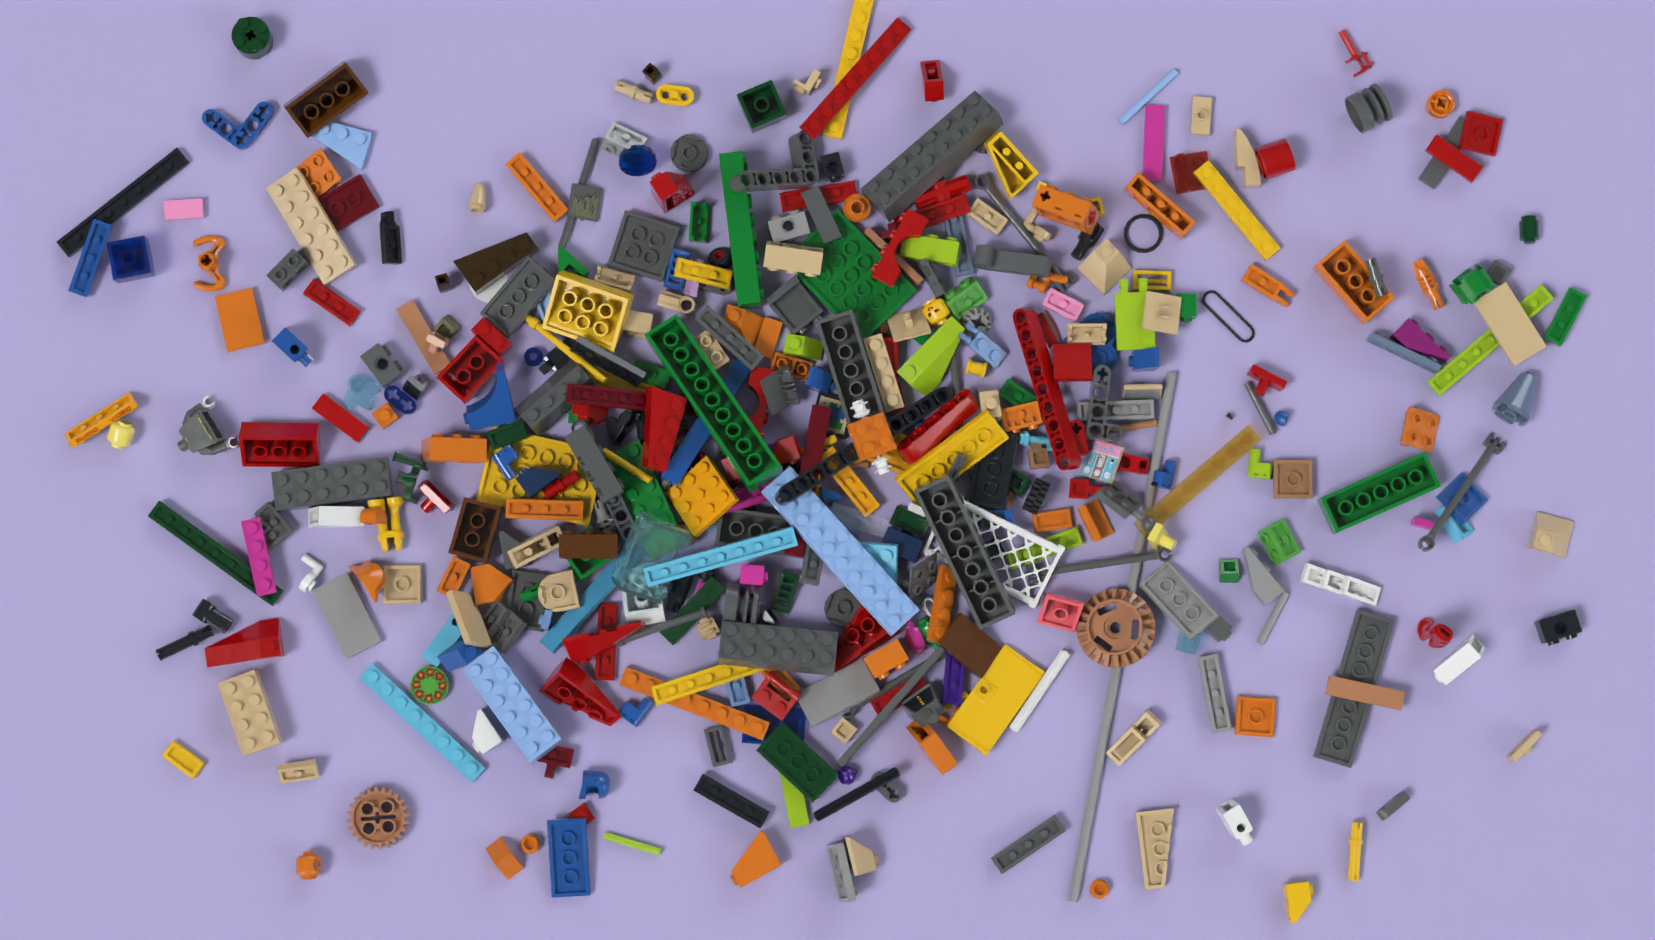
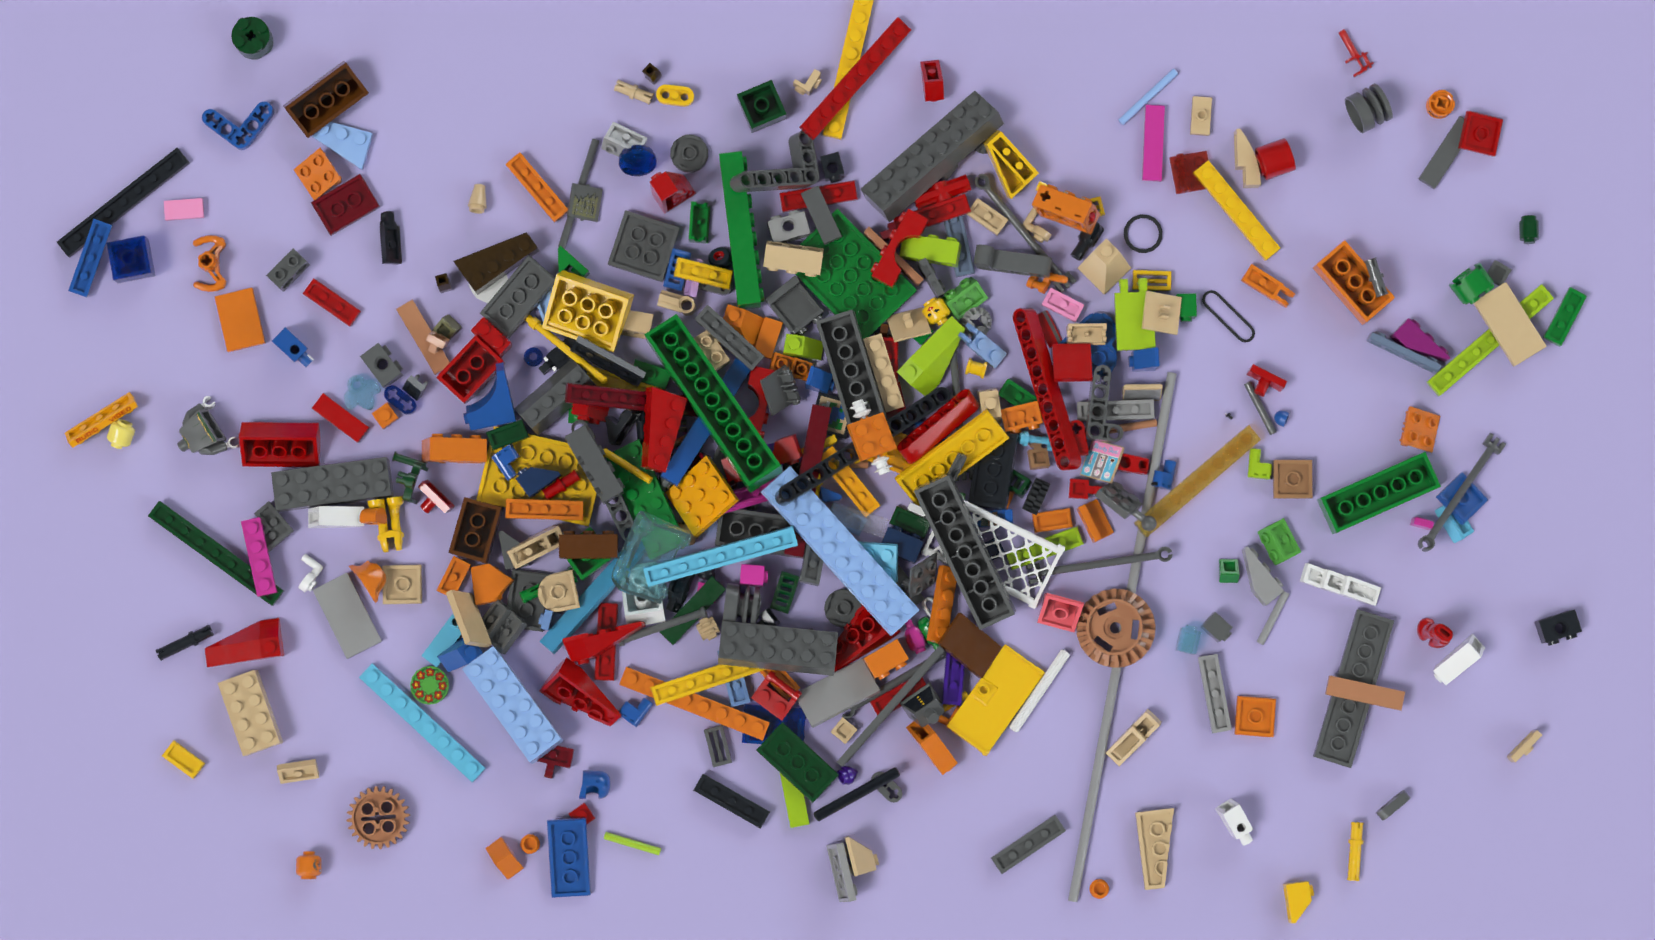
(209, 614): black piece -> none
(311, 226): tan plate -> none
(484, 733): white slope -> none
(605, 521): light grey hinge -> none
(615, 278): tan hinge -> none
(755, 861): orange slope -> none
(856, 208): orange plate -> none
(1159, 206): orange brick -> none
(1159, 538): light yellow tile -> none
(1179, 600): light grey tile -> none
(1427, 283): orange hinge -> none
(1453, 158): red tile -> none
(1517, 400): sand blue cone -> none
(1550, 535): tan slope -> none

